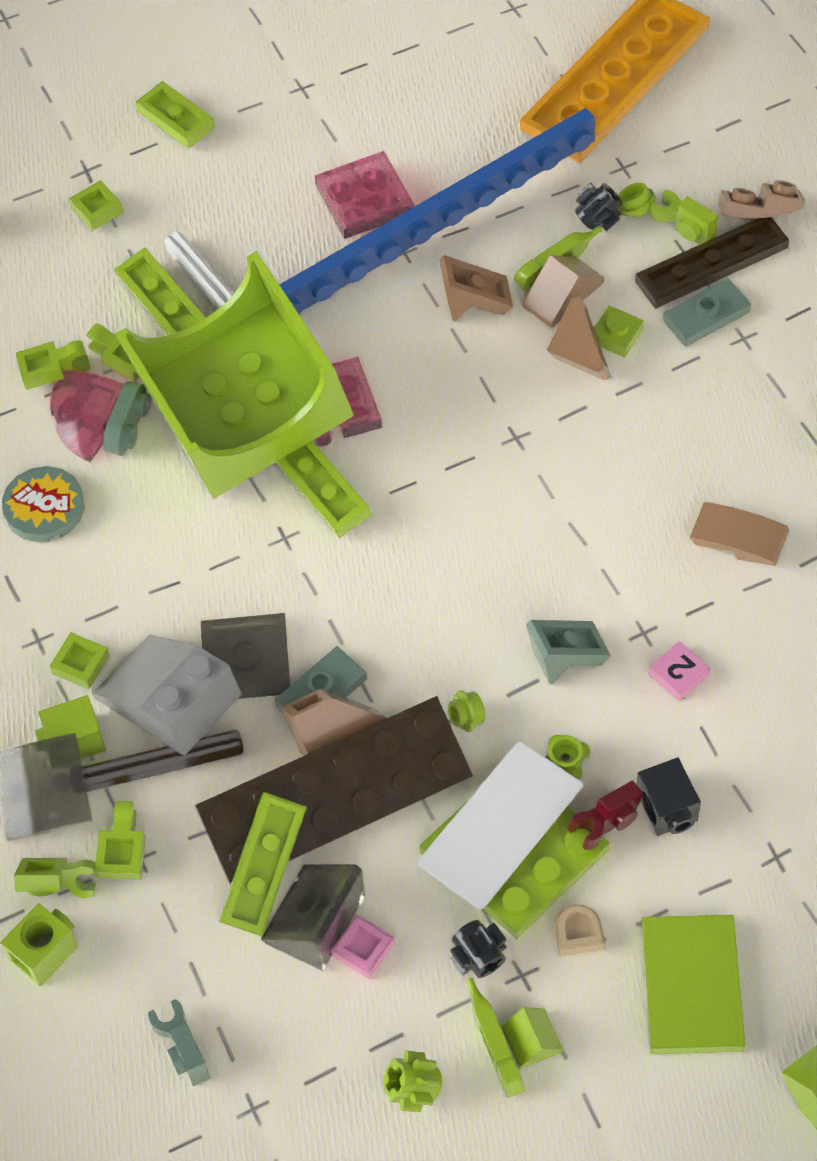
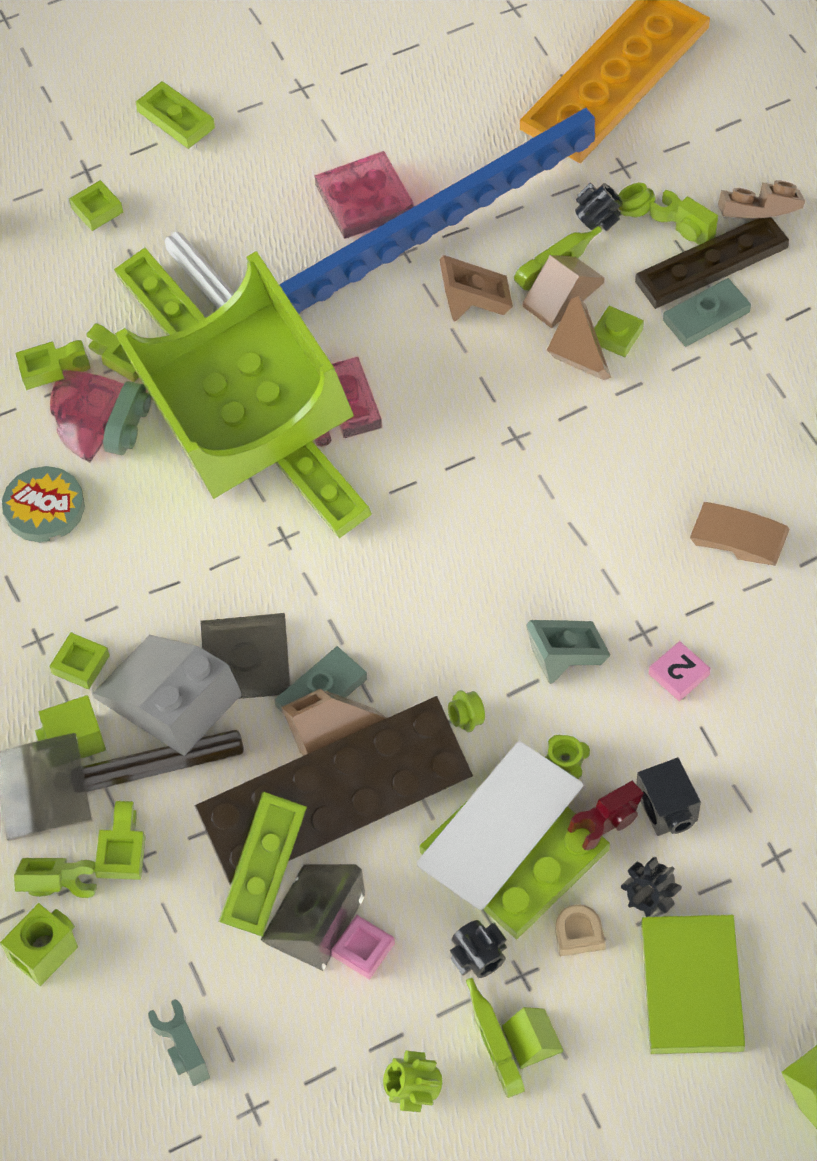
(659, 878): none -> black gear

